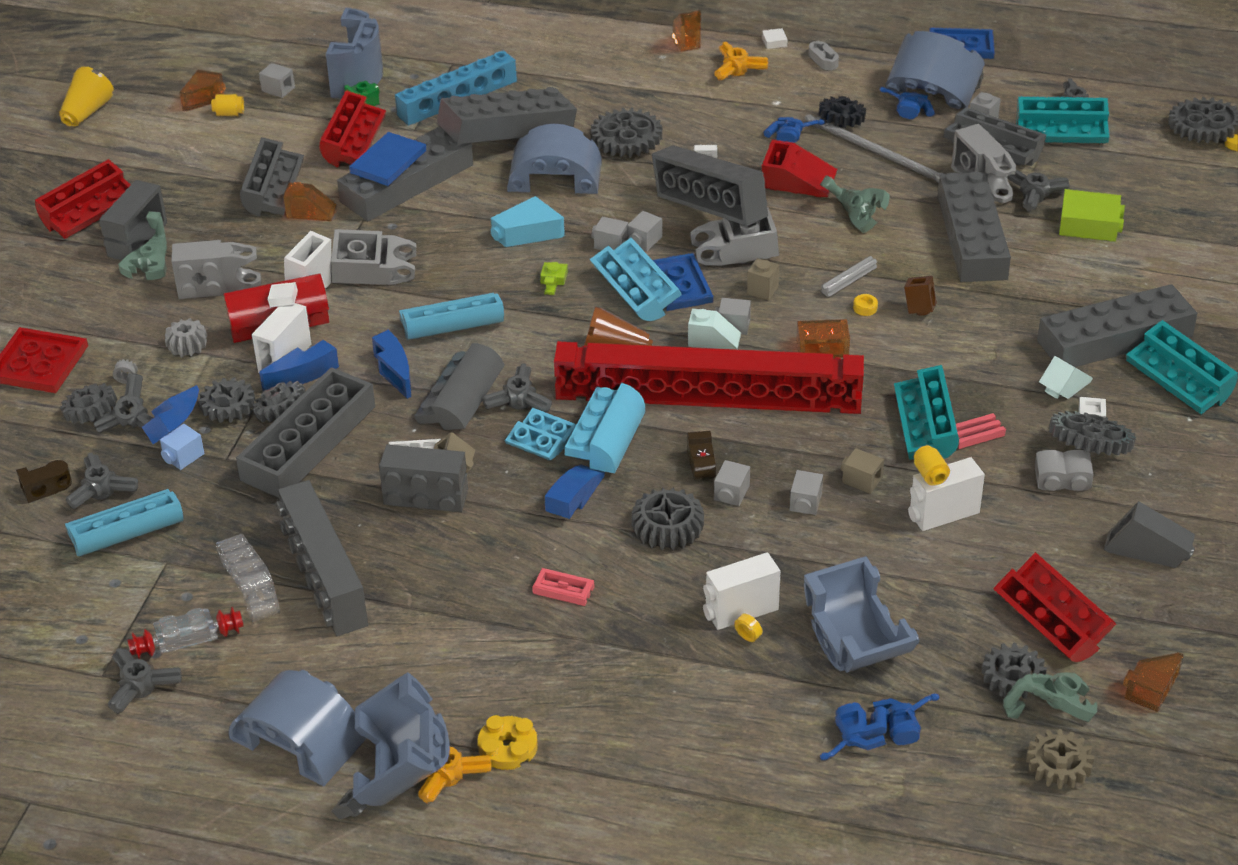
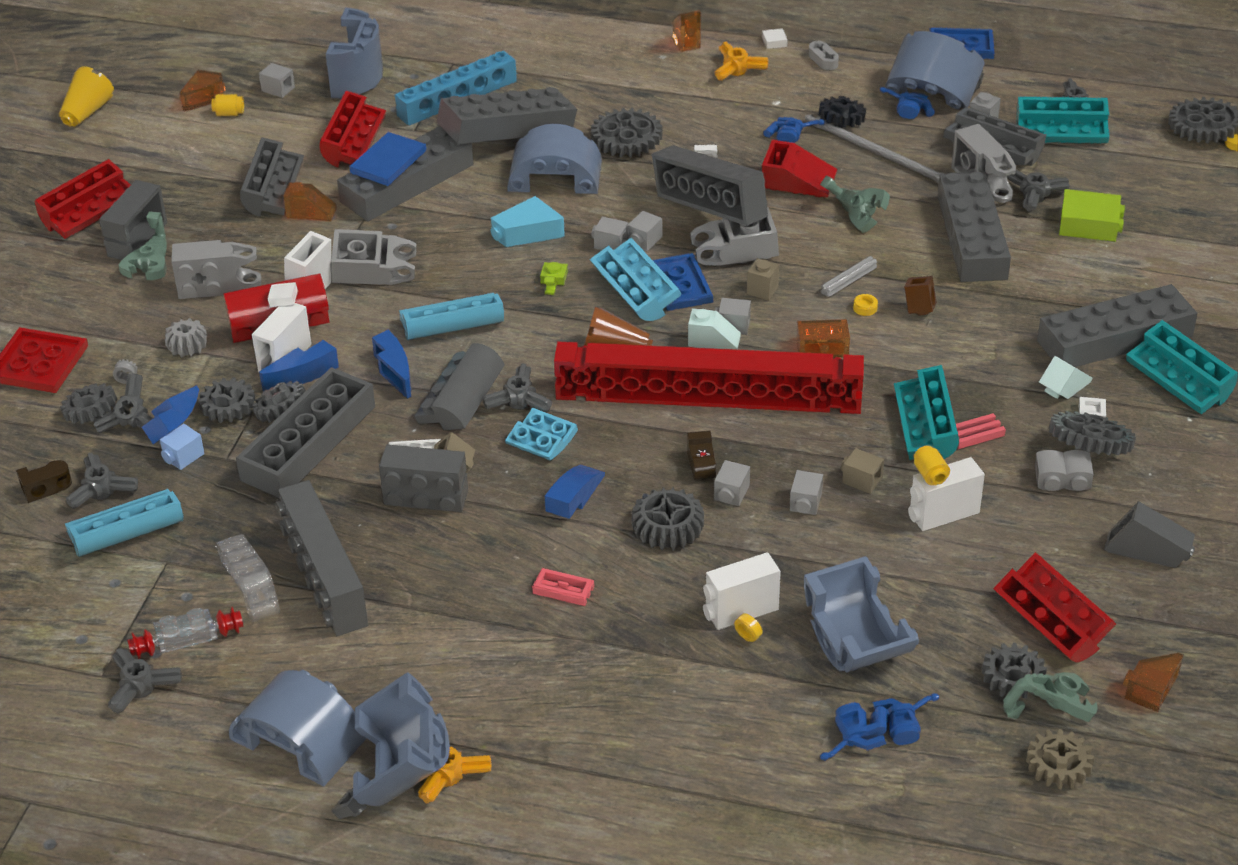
(366, 89): green brick -> none
(508, 728): yellow plate -> none
(606, 427): medium azure brick -> none

